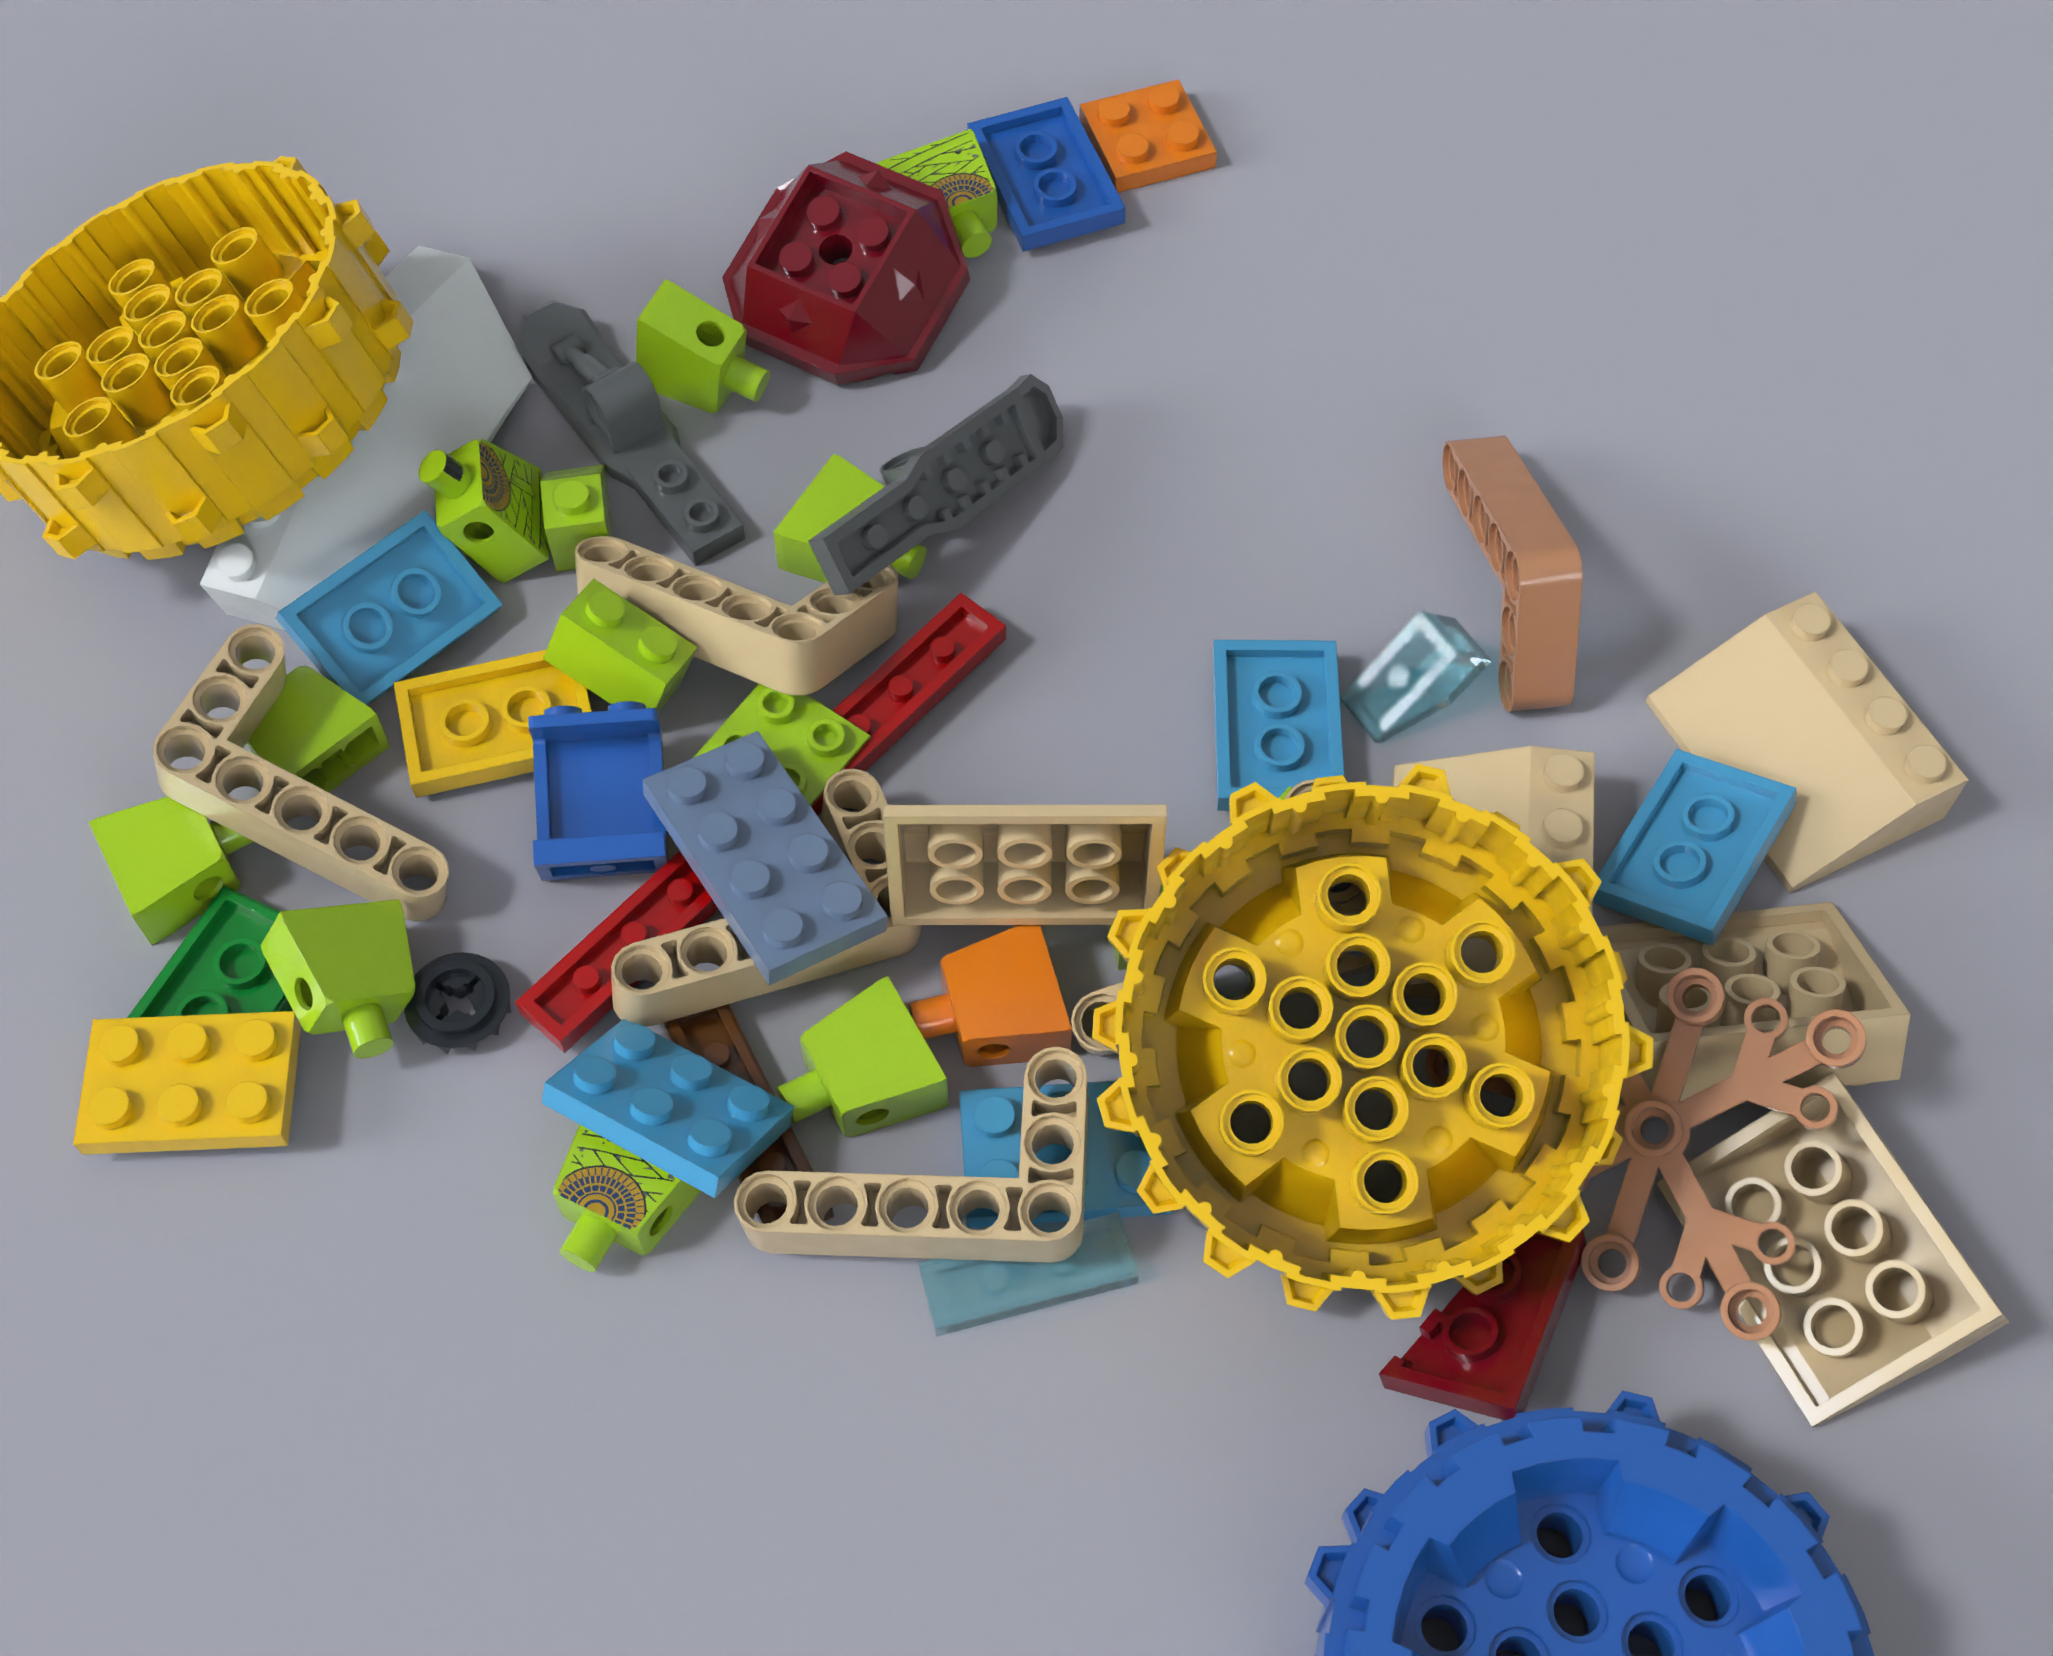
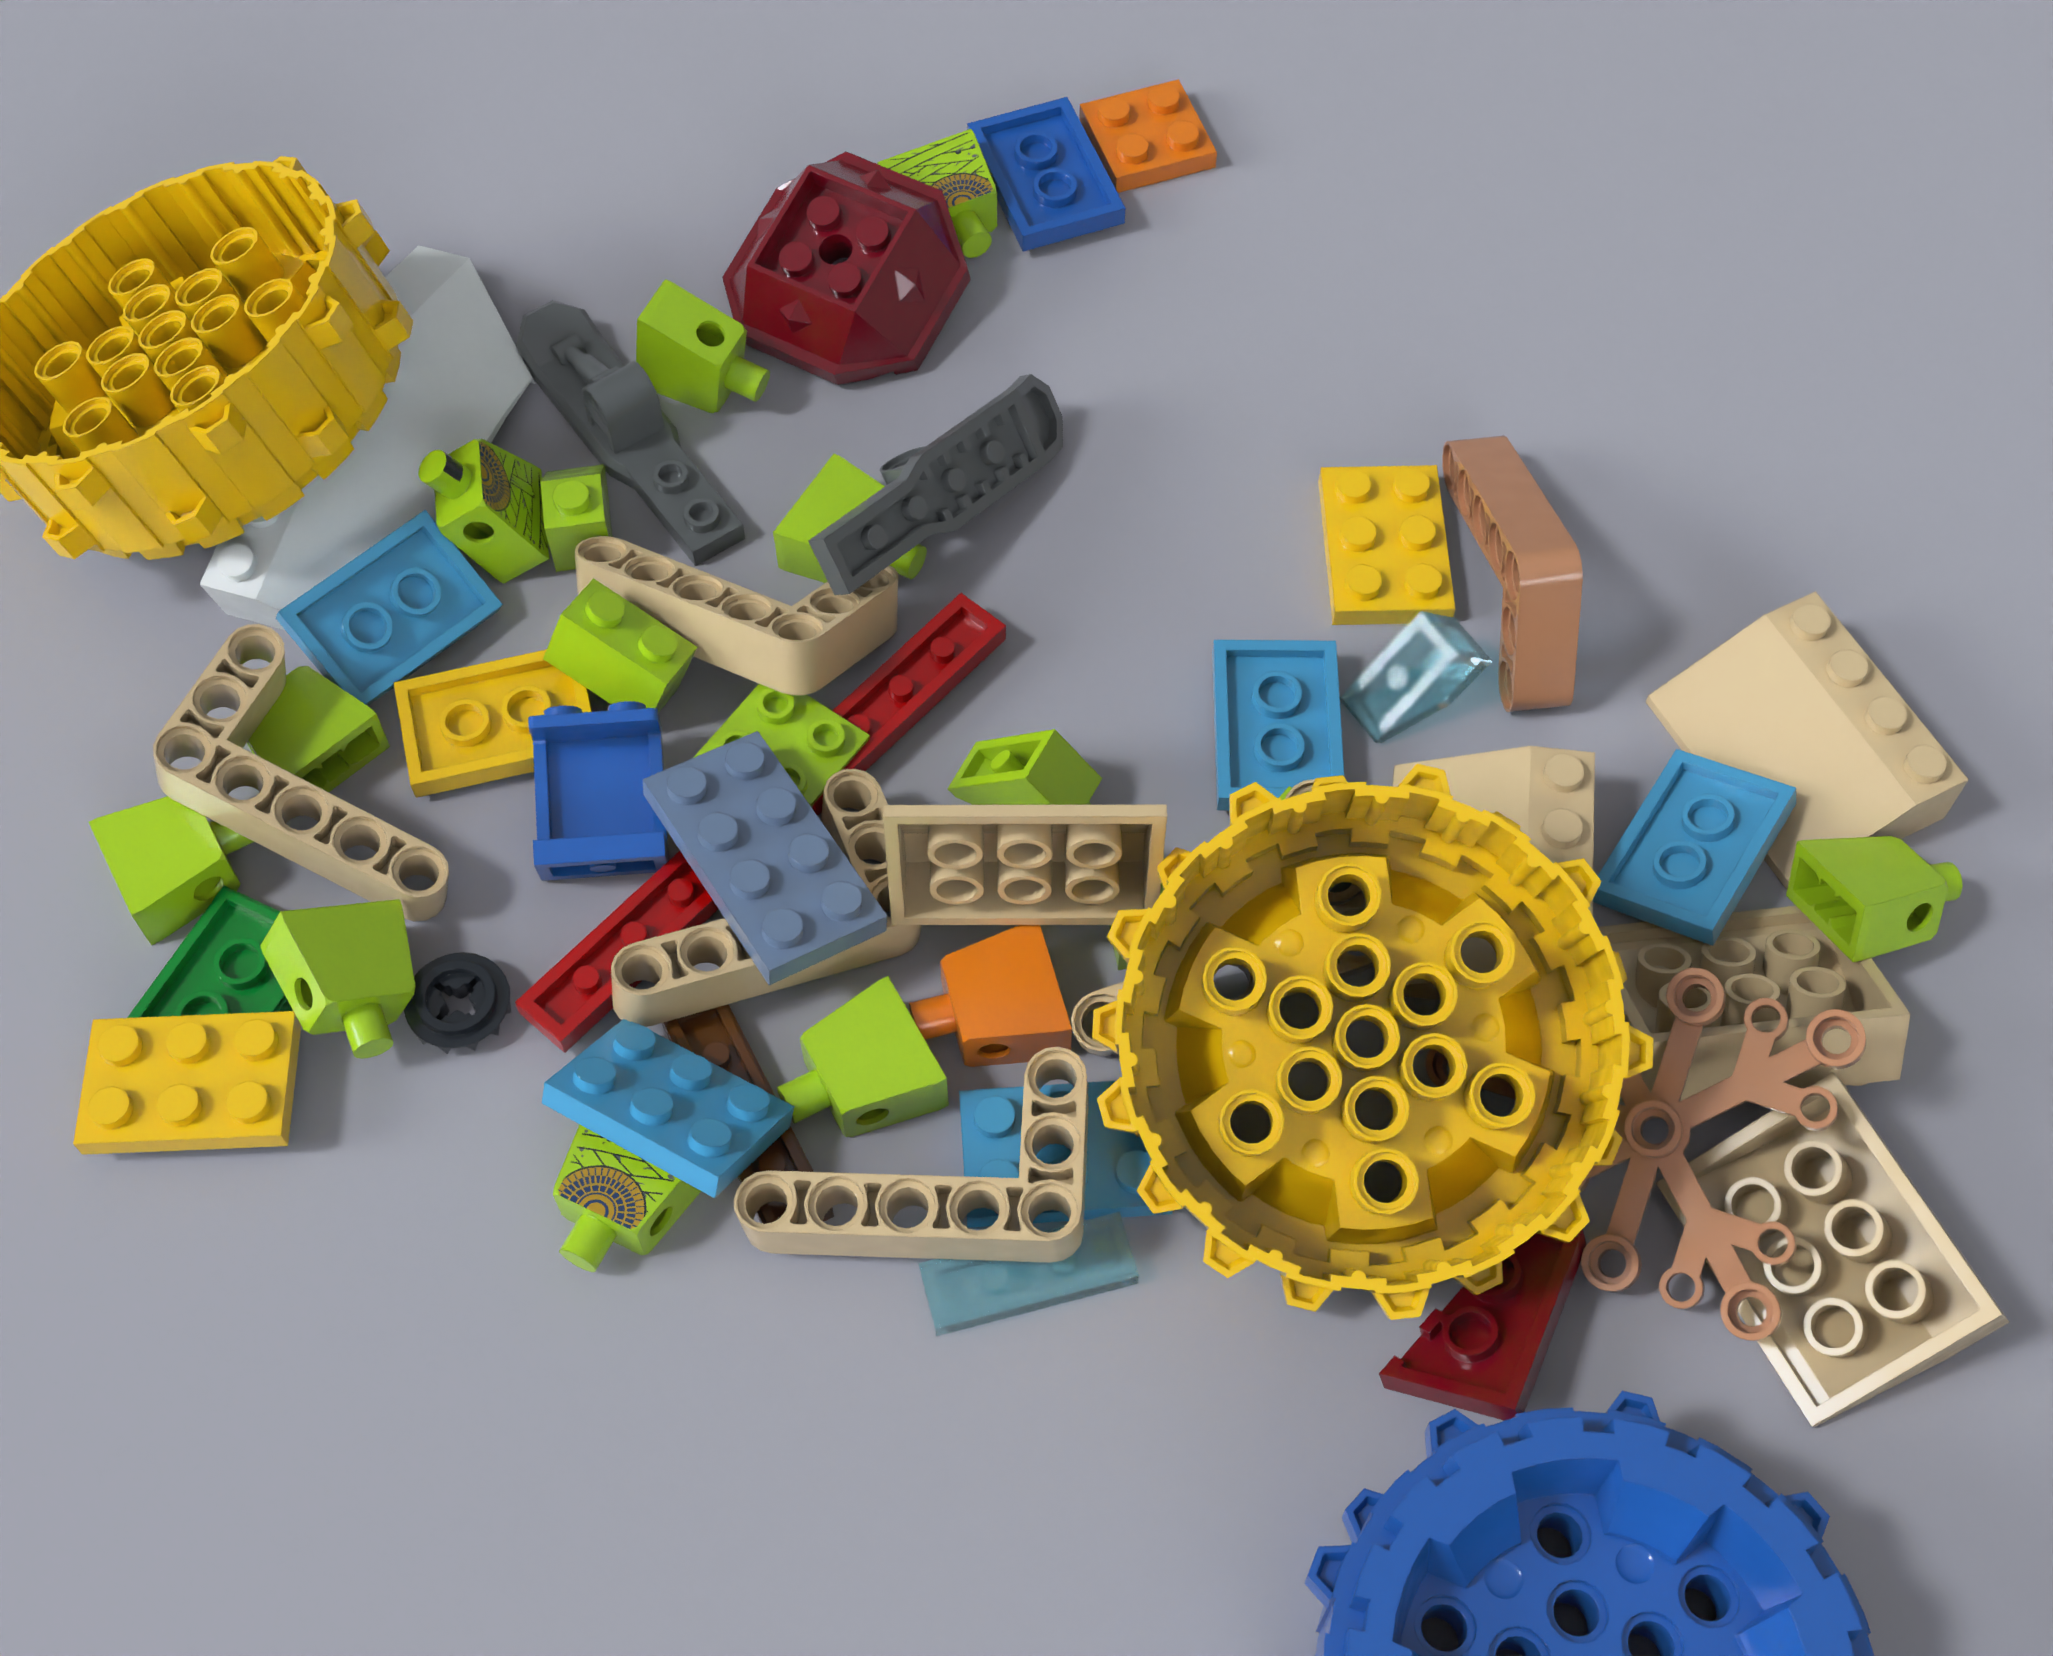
(1025, 771): none -> lime slope
(1385, 544): none -> yellow plate
(1870, 892): none -> lime torso

